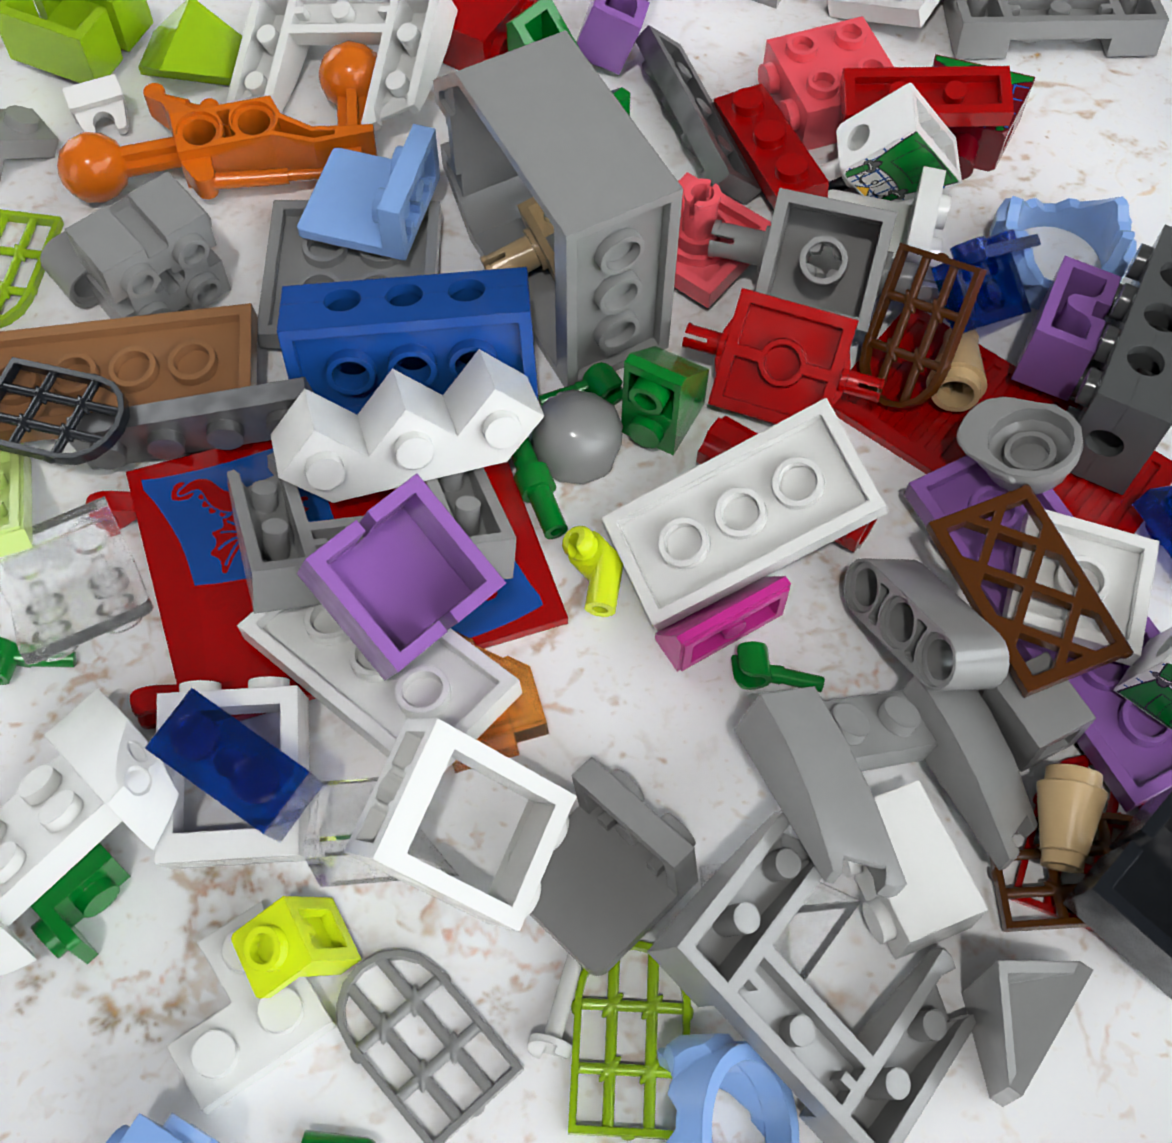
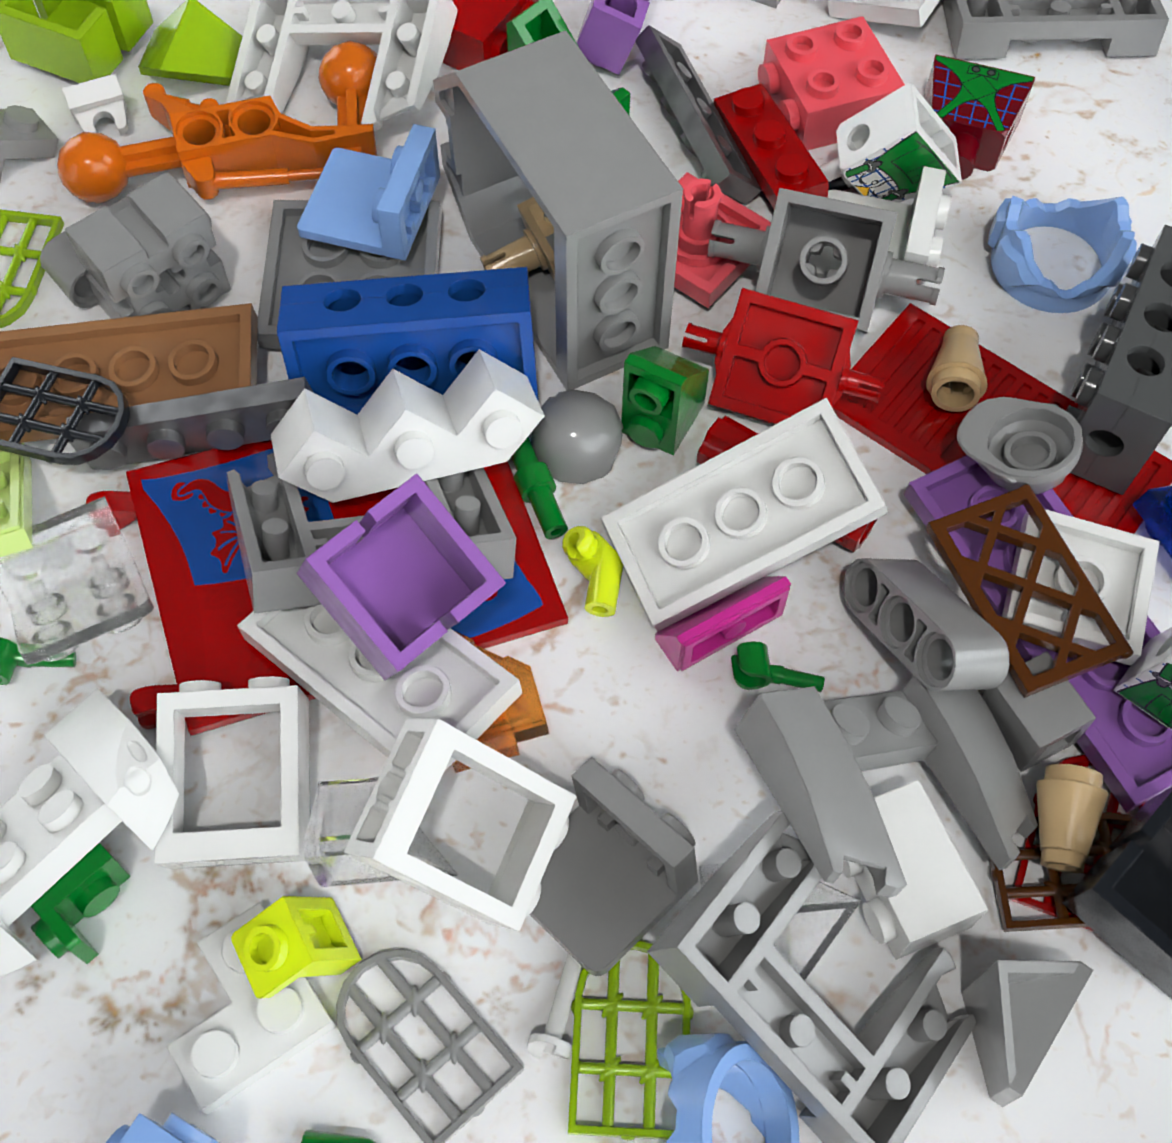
(234, 765): clear blue brick -> none
(597, 379): green hand -> none
(911, 303): reddish brown window -> none
(957, 93): red plate -> none
(1001, 291): clear blue bracket -> none
(1066, 328): medium lavender brick -> none

